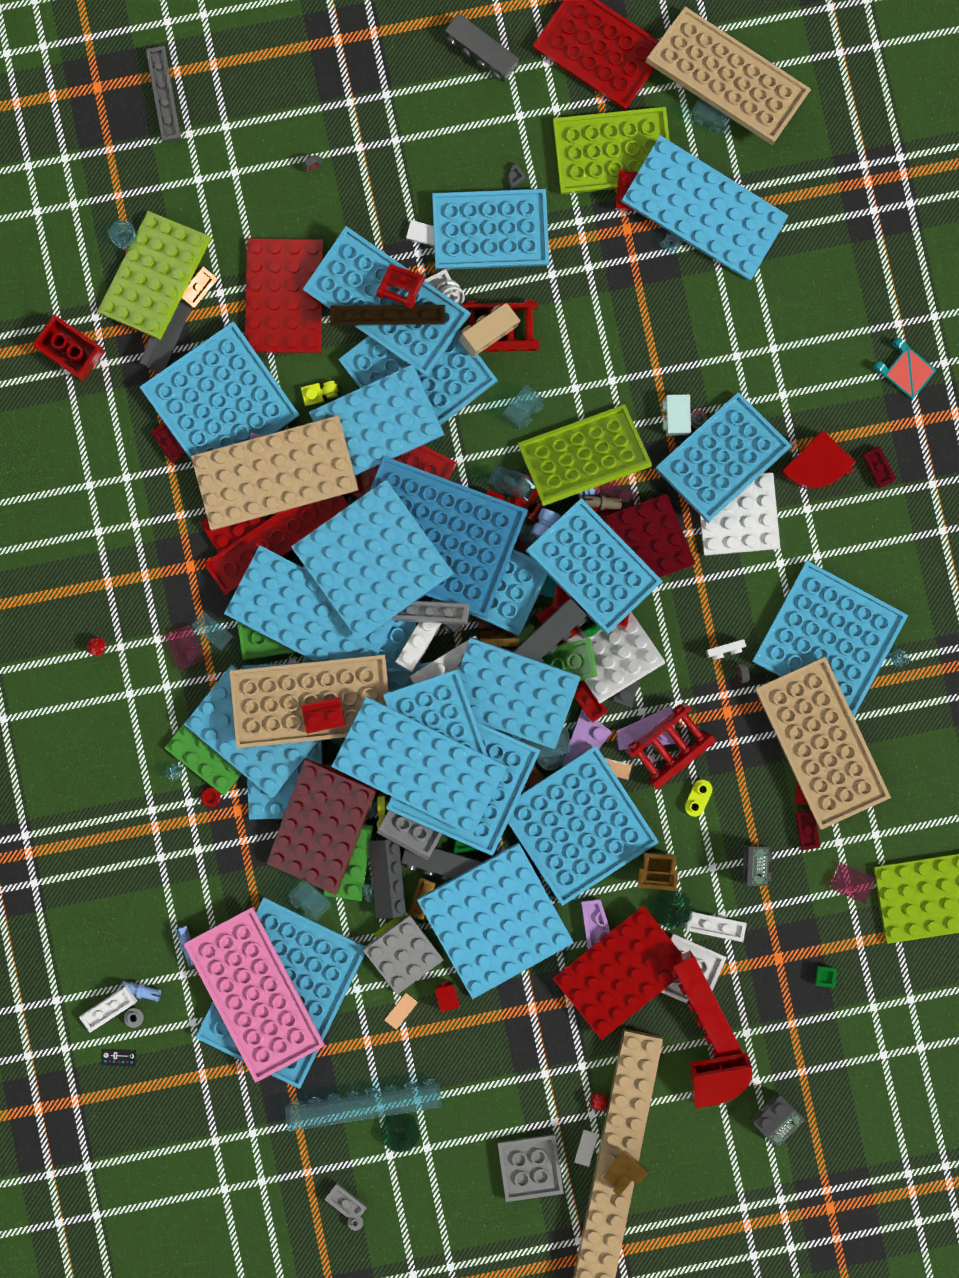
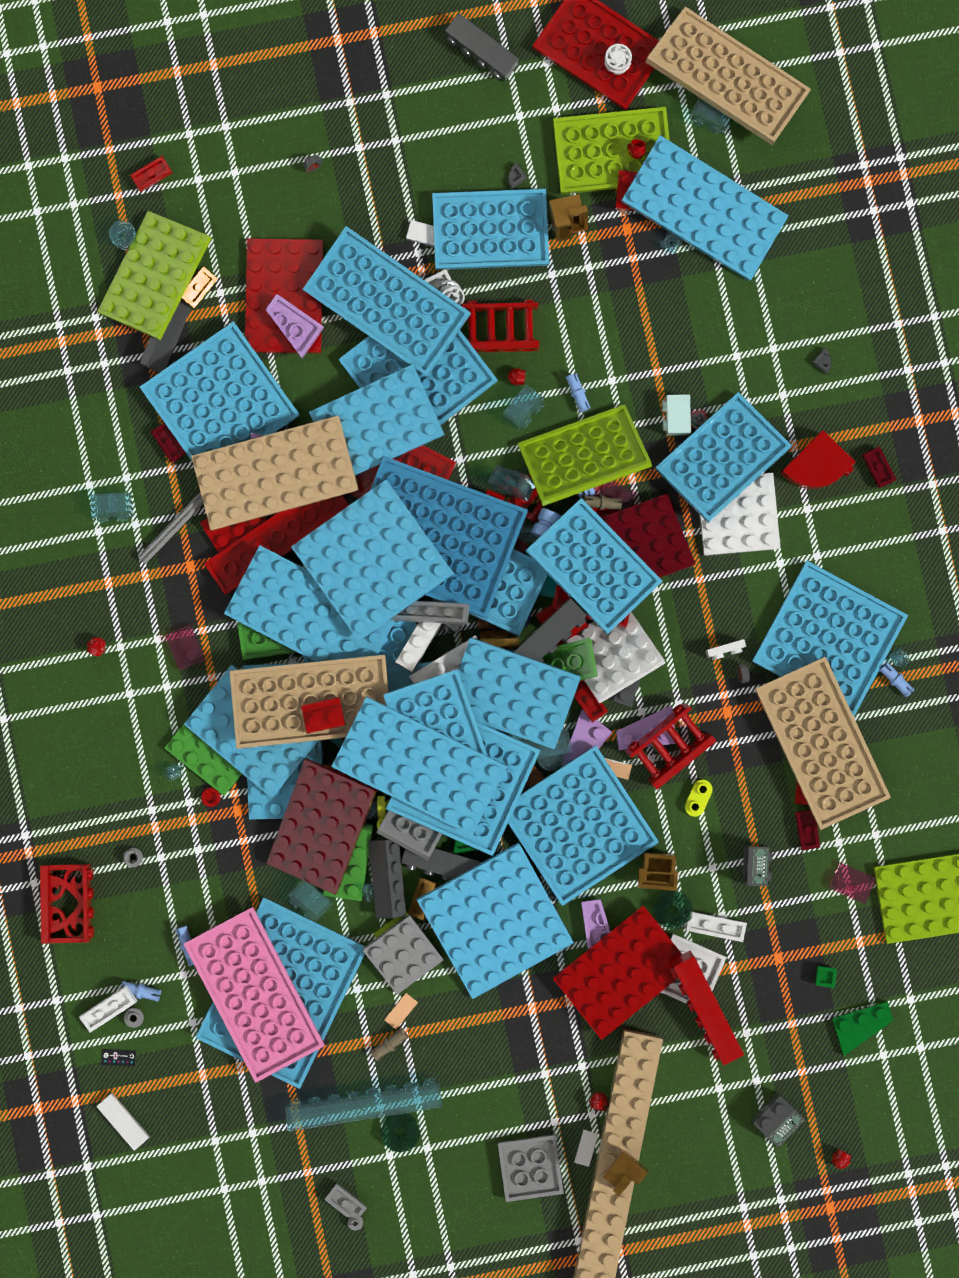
(48, 924): none -> red fence
(68, 348): red brick -> none
(111, 506): none -> clear light blue brick
(123, 1121): none -> white tile
(128, 861): none -> light grey plate
(151, 174): none -> red plate
(163, 94): dark grey plate -> none
(171, 529): none -> light grey axle
(212, 631): clear light blue plate -> none
(294, 324): none -> lavender wing
(314, 394): neon yellow plate -> none
(387, 315): dark brown plate -> none
(389, 1044): none -> dark tan pin
(403, 280): red plate -> none
(446, 996): red brick -> none
(488, 329): tan brick -> none
(516, 377): none -> red plate
(568, 216): none -> pearl gold plate
(578, 392): none -> light blue pin
(589, 628): green plate -> none
(618, 59): none -> white wheel
(636, 148): none -> red plate
(719, 1079): red brick -> none
(823, 361): none -> dark grey tile
(841, 1159): none -> red plate
(860, 1025): none -> green wing
(896, 679): none -> light blue pin
(908, 371): flag -> none

